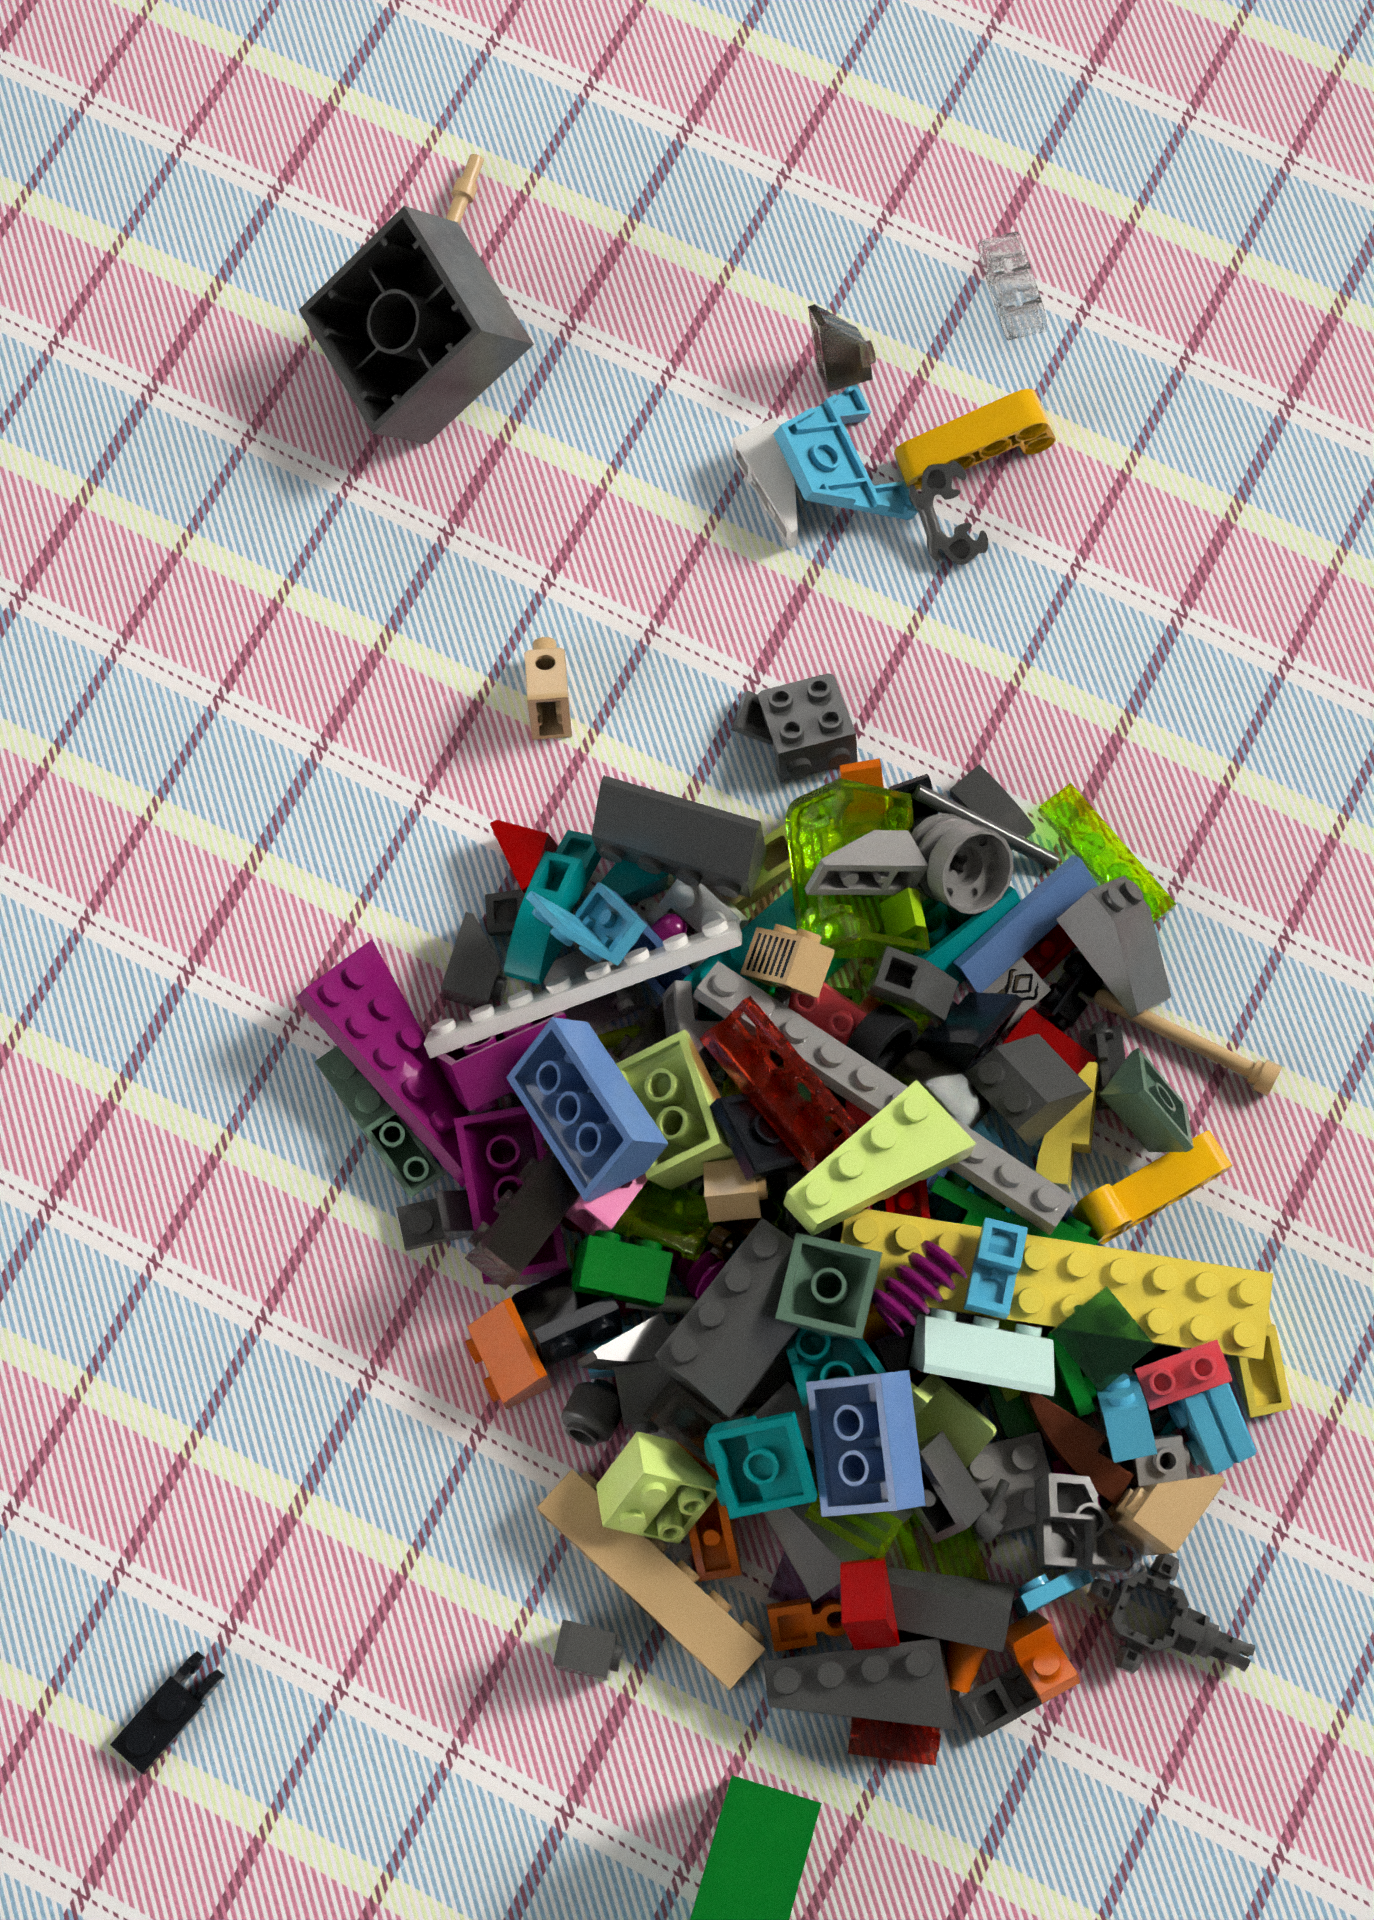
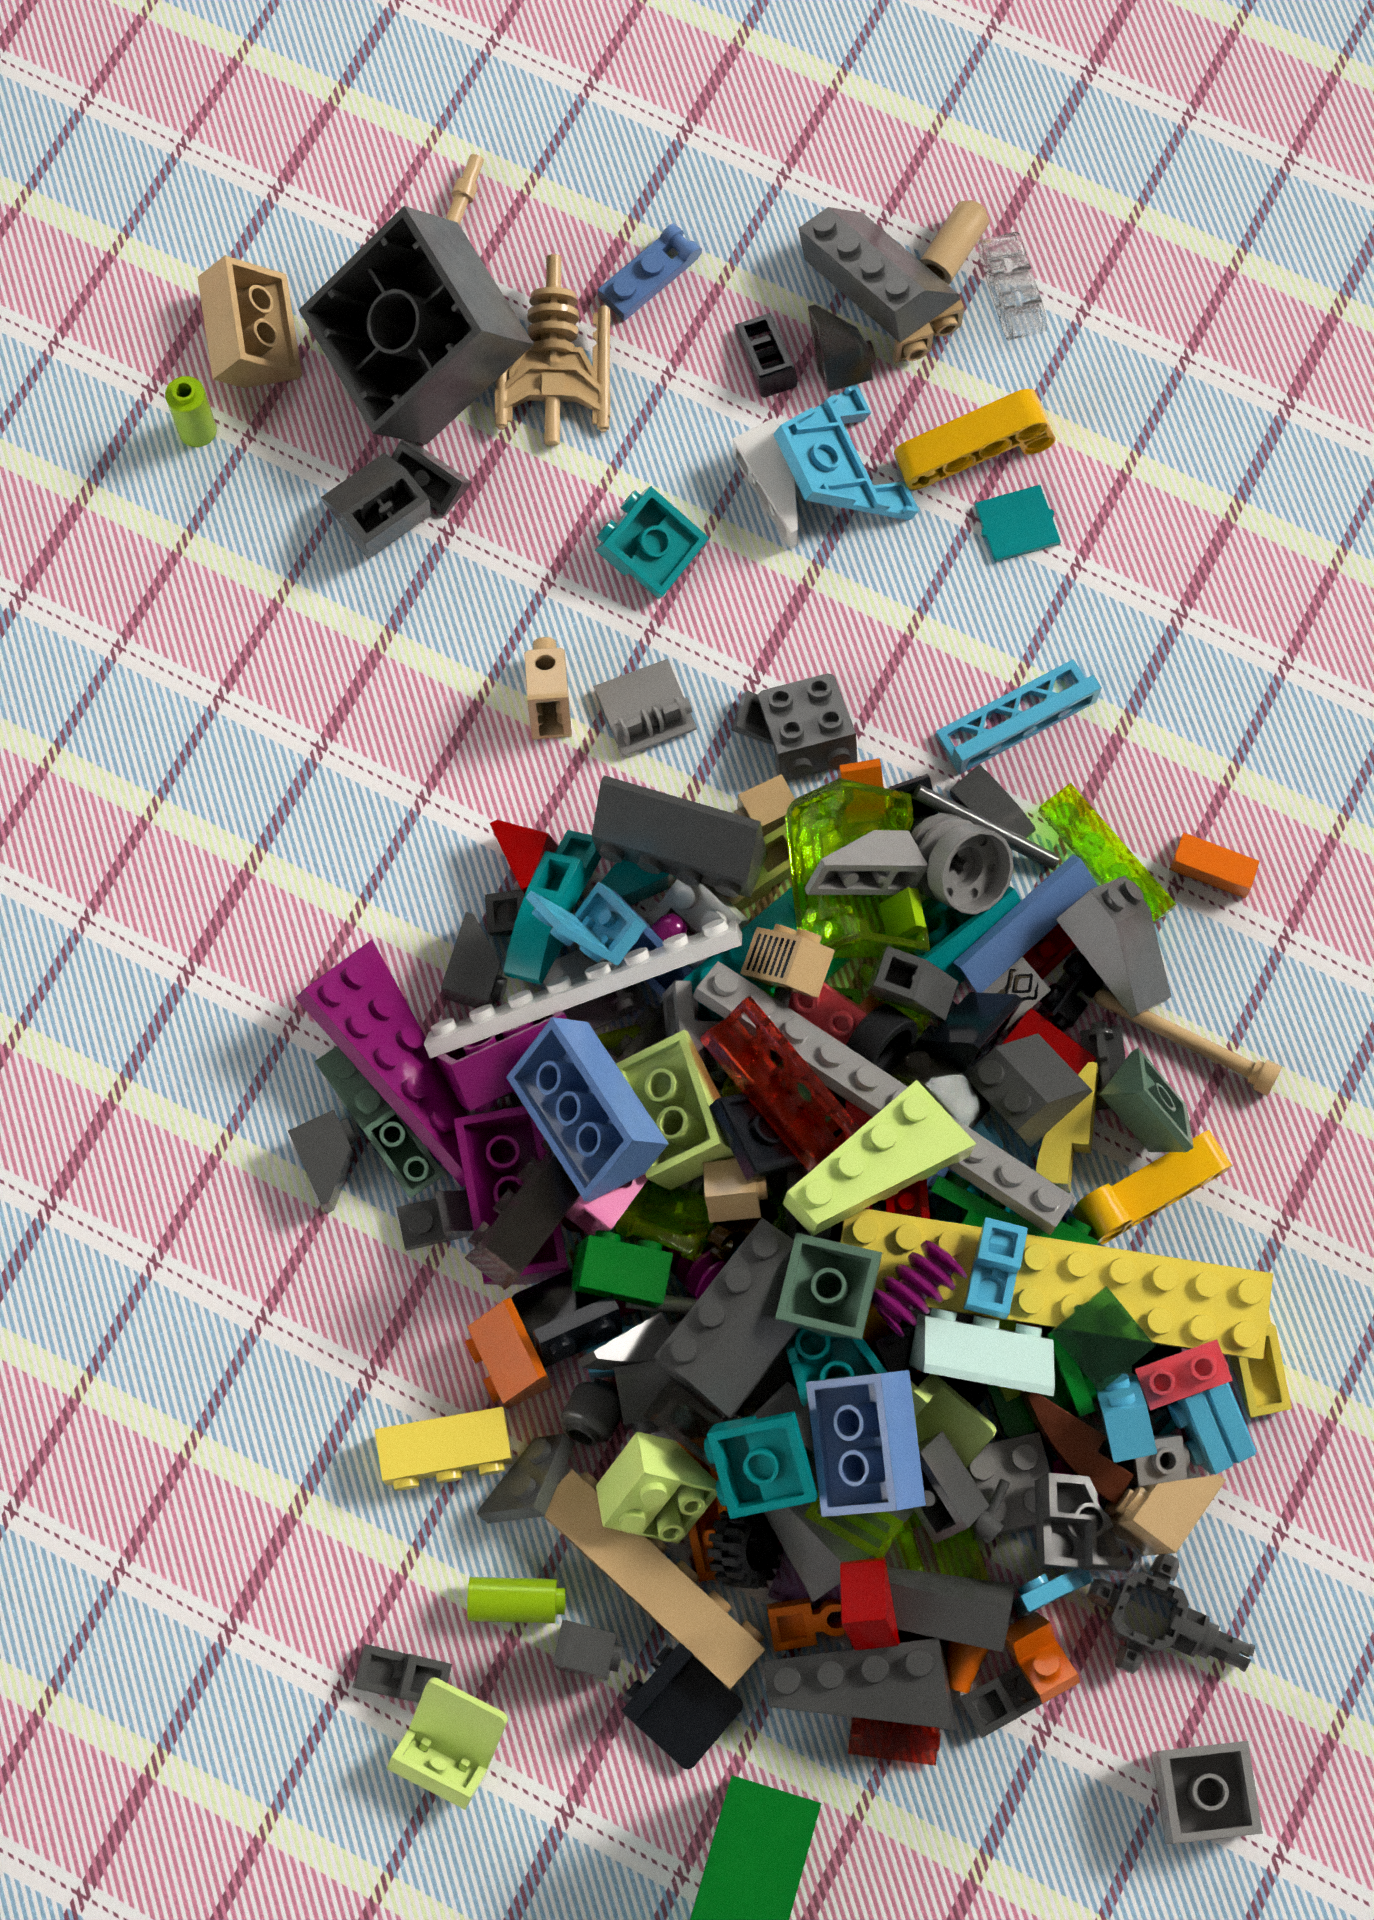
(165, 1716): black hinge -> none
(191, 411): none -> lime brick
(248, 324): none -> tan slope
(325, 1154): none -> dark grey slope
(378, 504): none -> dark grey slope
(397, 1673): none -> dark grey slope
(437, 479): none -> dark grey slope
(444, 1448): none -> light yellow brick
(449, 1743): none -> yellowish green bracket
(515, 1600): none -> lime brick
(530, 1481): none -> dark grey wing
(553, 366): none -> tan bar
(645, 707): none -> light grey hinge
(649, 272): none -> medium blue plate
(650, 541): none -> teal plate
(681, 1706): none -> black bracket
(744, 1551): none -> black tyre
(766, 803): none -> tan brick
(774, 376): none -> black slope
(874, 271): none -> dark grey slope
(921, 341): none -> tan slope
(956, 239): none -> tan brick
(959, 547): dark grey helmet -> none
(1017, 523): none -> teal piece
(1022, 723): none -> medium azure fence
(1206, 1792): none -> light grey brick
(1214, 865): none -> orange slope

